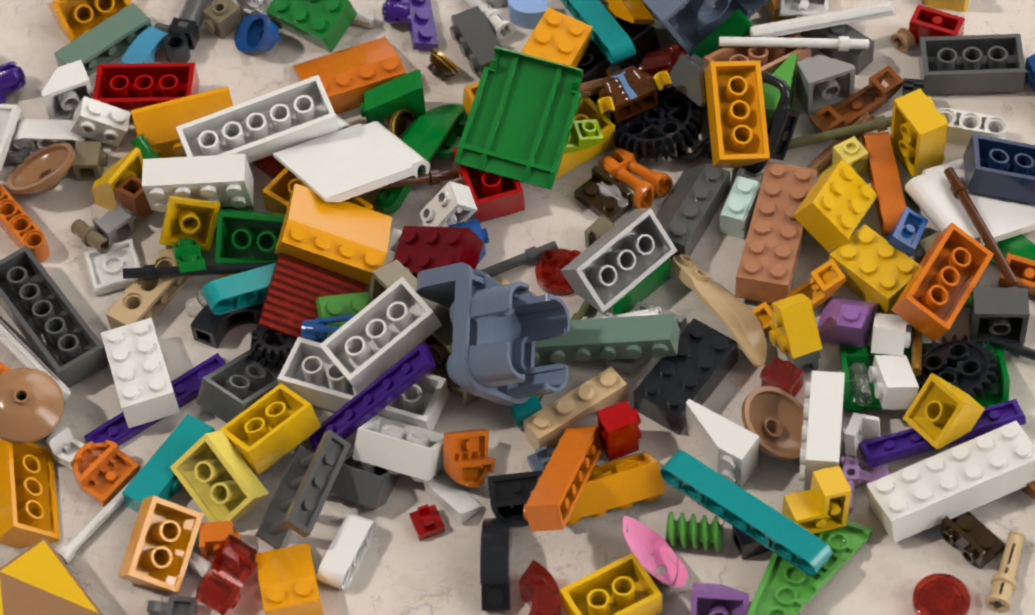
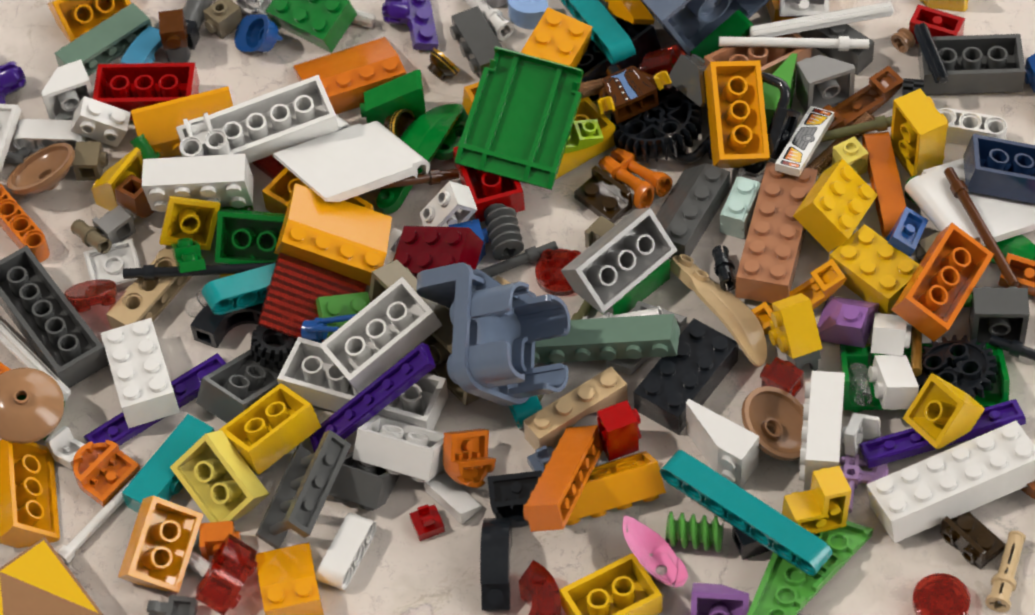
(92, 293): none -> clear red tile
(173, 29): none -> reddish brown brick
(202, 138): none -> white piece
(503, 231): none -> dark grey piece
(724, 268): none -> black pin
(804, 141): none -> tile
(931, 53): none -> black axle

